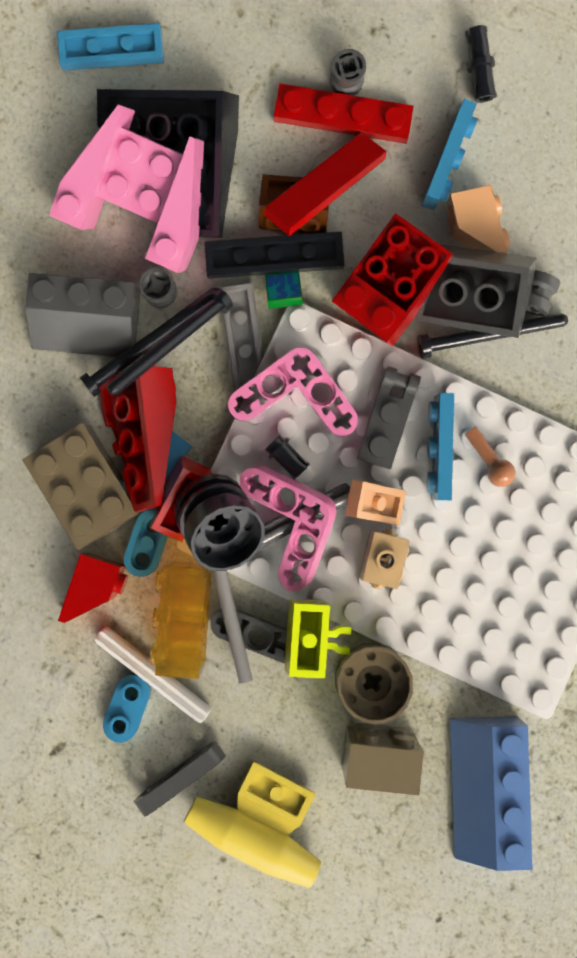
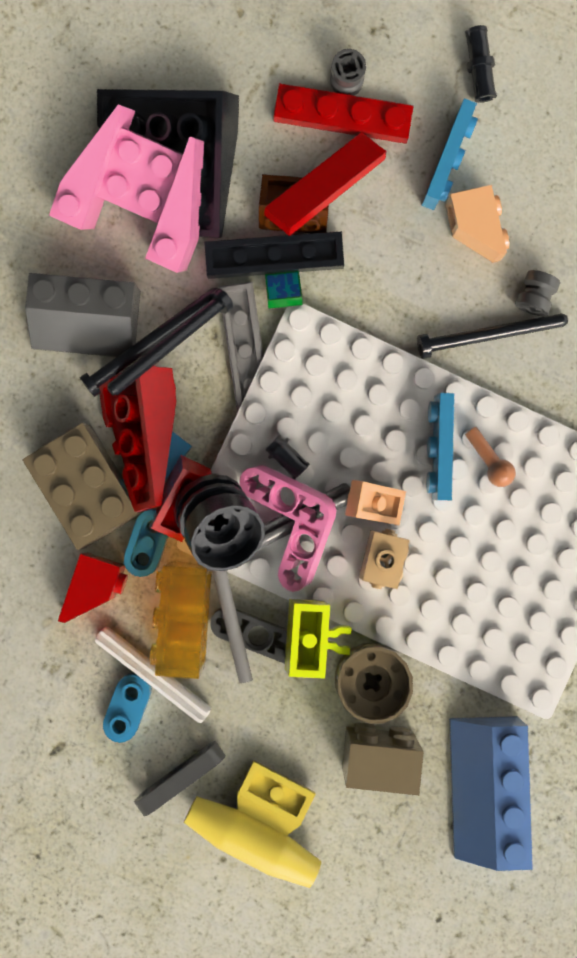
(110, 46): dark azure plate -> none
(156, 280): dark grey wheel -> none
(291, 380): bright pink beam -> none
(388, 419): dark grey plate -> none
(393, 279): red slope -> none
(481, 292): dark grey slope -> none

